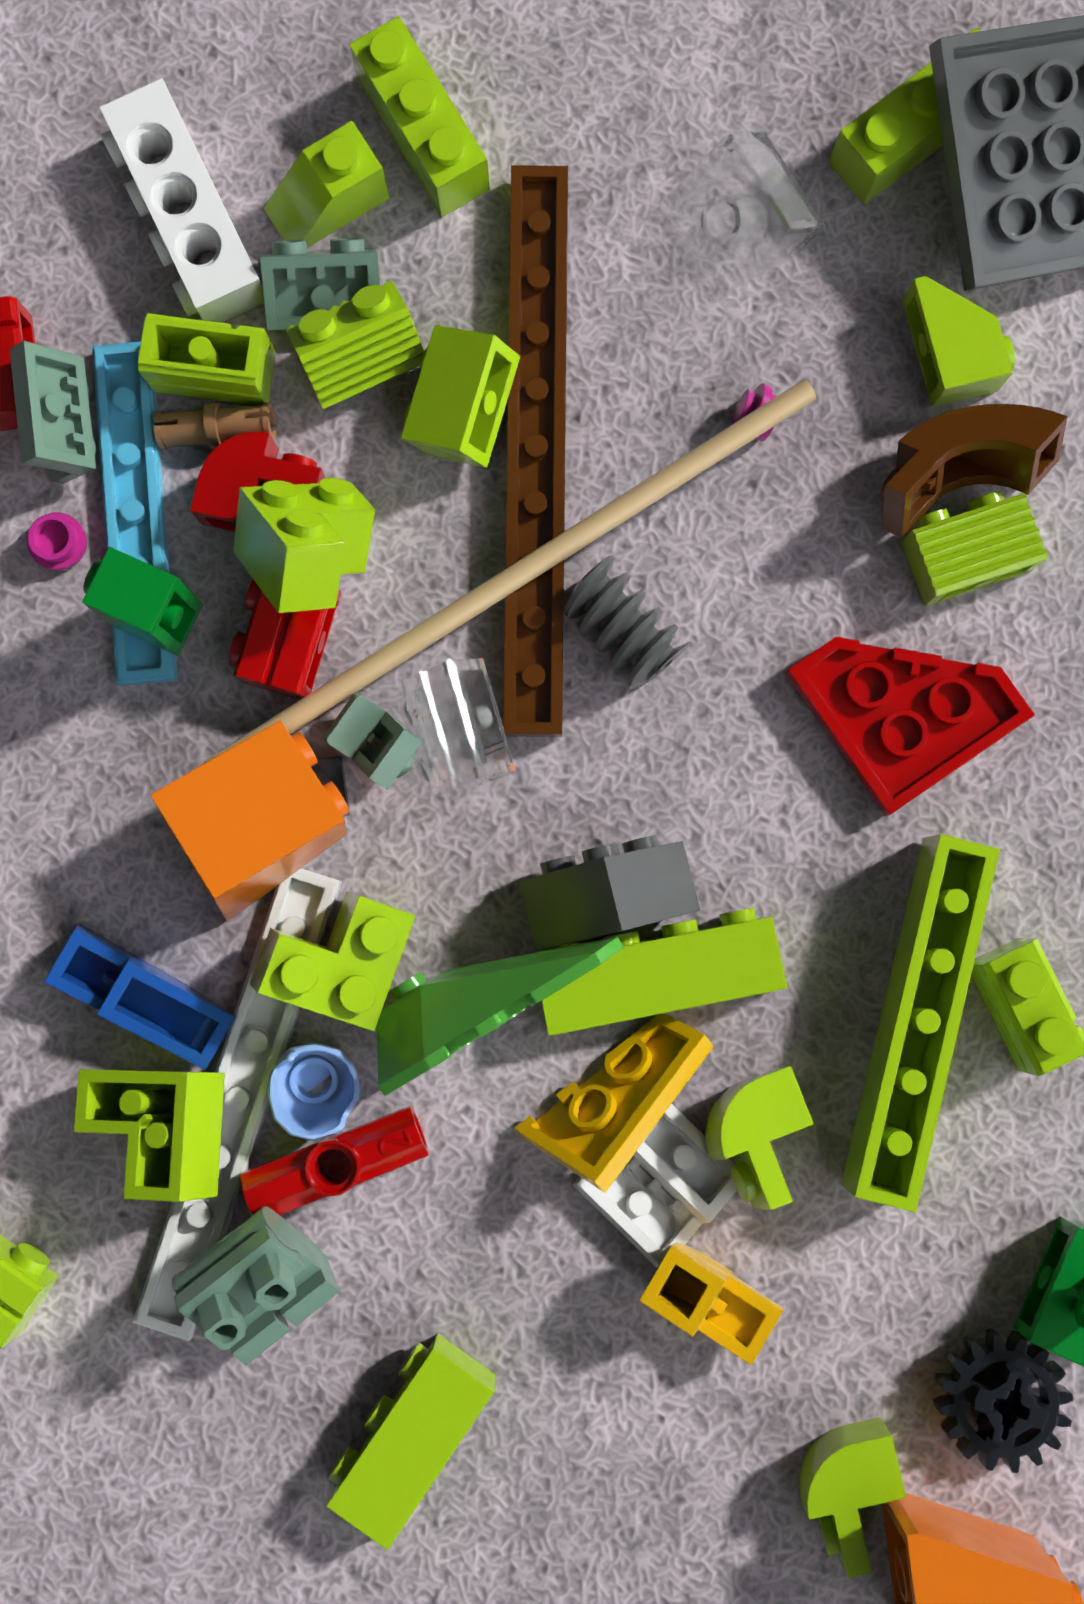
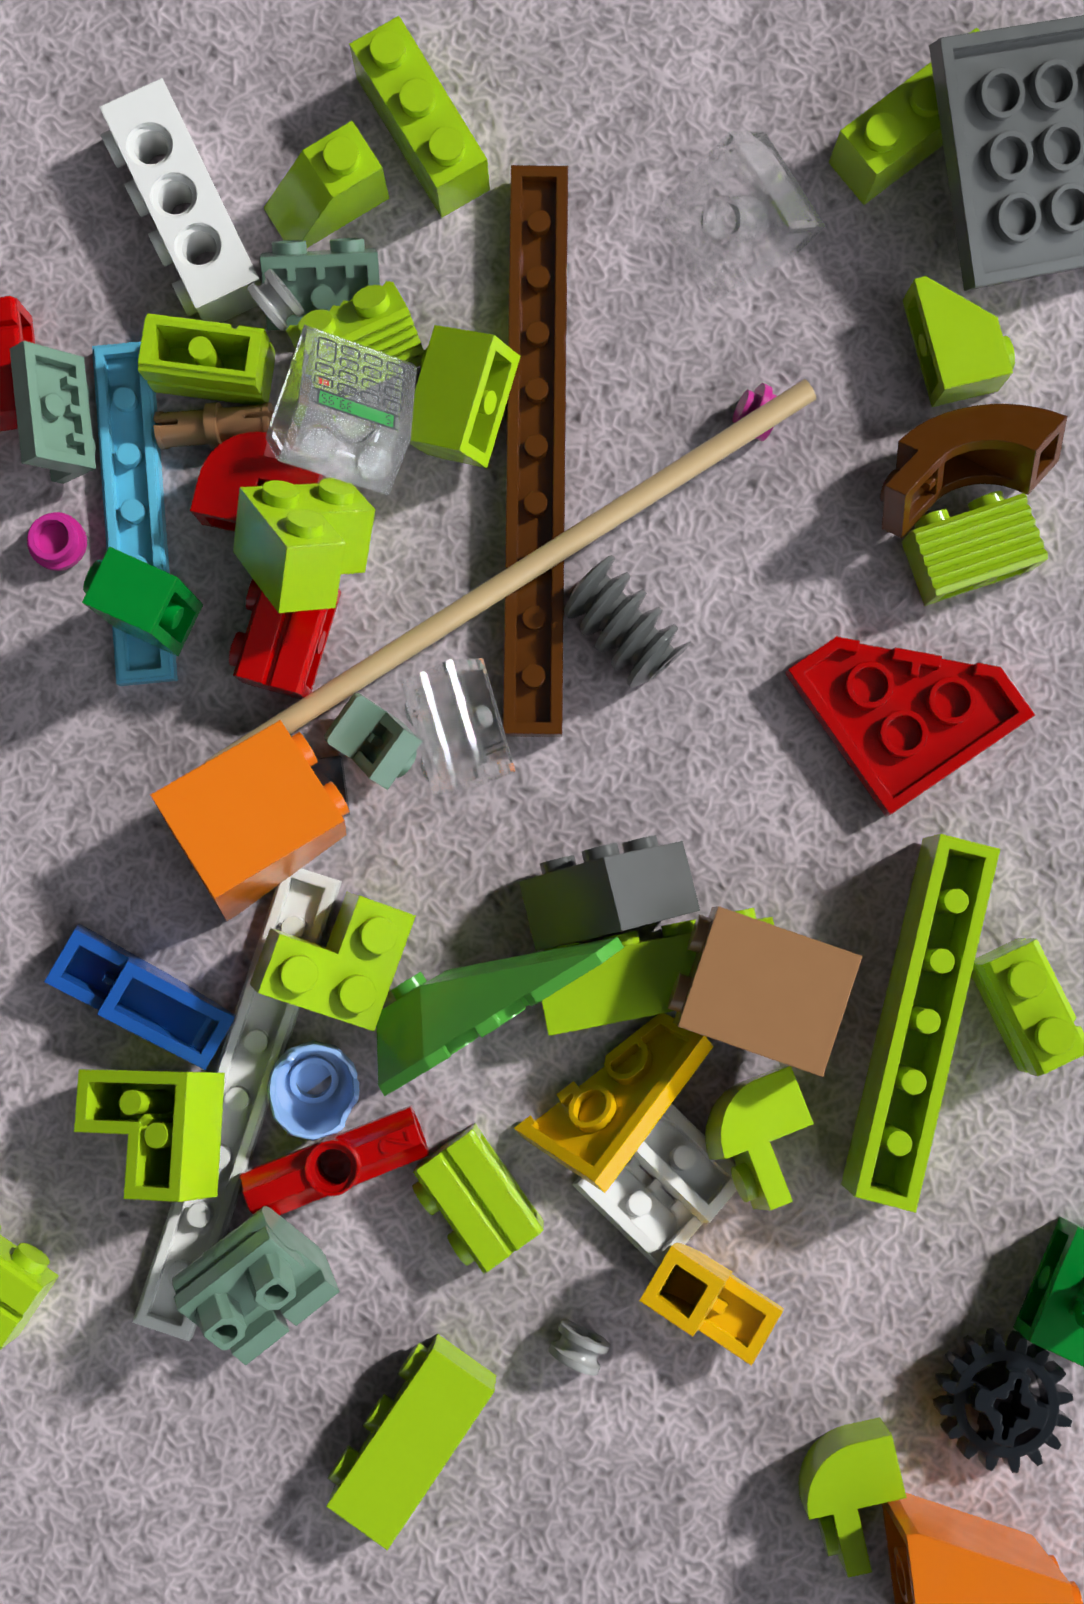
(275, 299): none -> light grey bush
(344, 411): none -> clear slope
(477, 1200): none -> lime brick
(579, 1348): none -> light grey bush
(764, 989): none -> medium nougat brick

